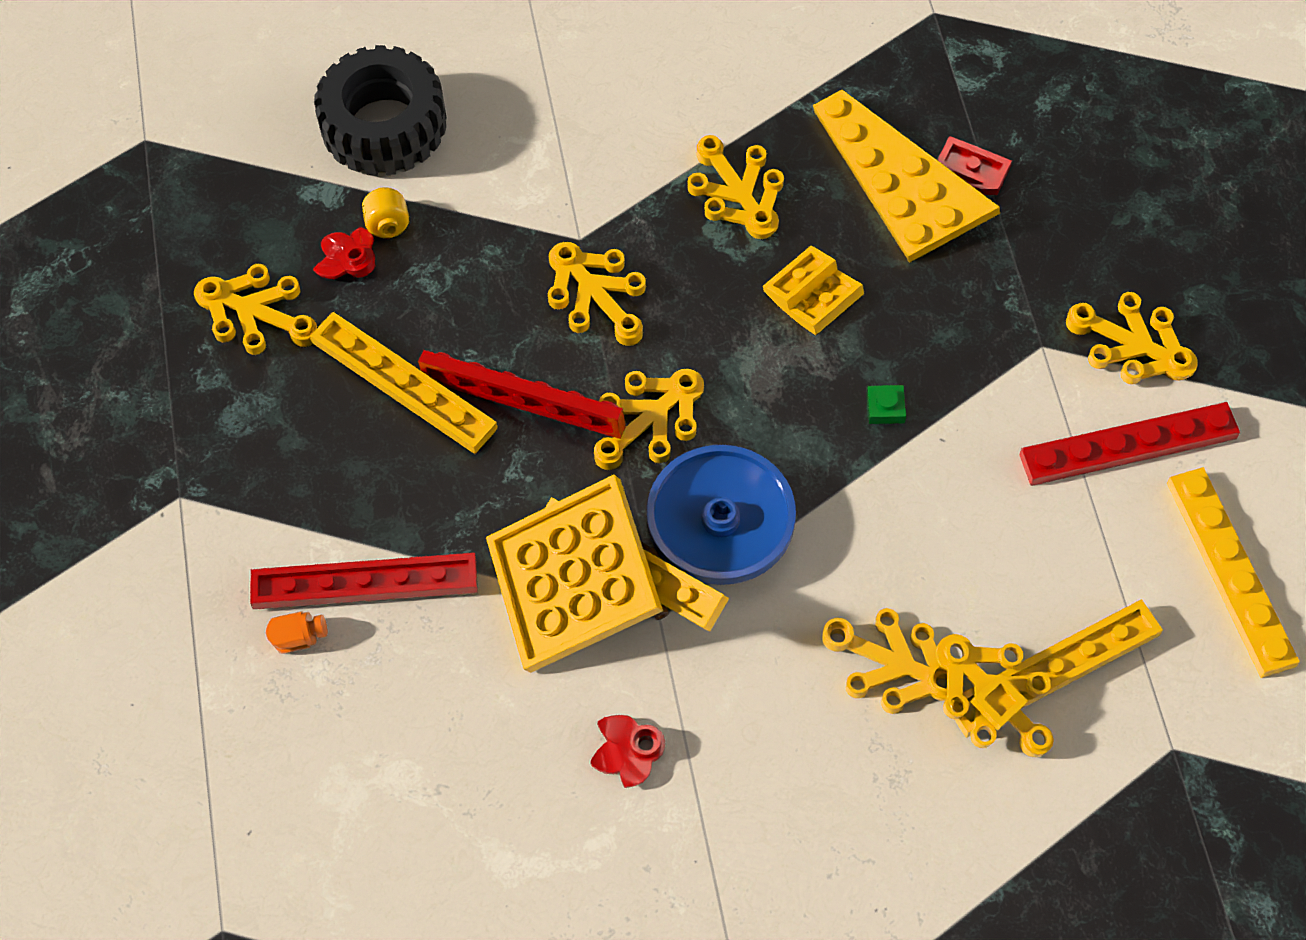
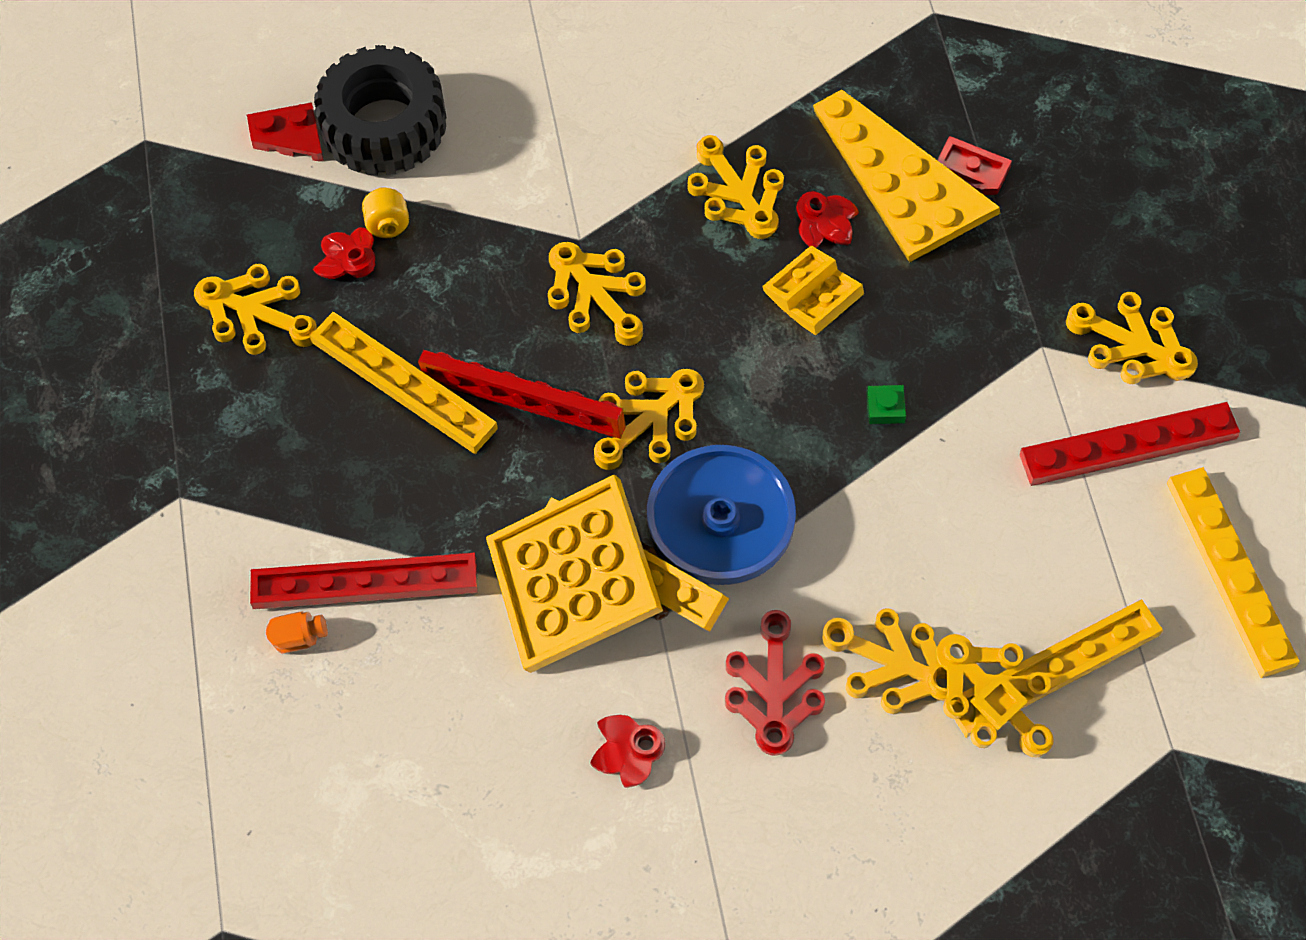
(286, 131): none -> red wing
(774, 689): none -> plant
(828, 222): none -> red plate

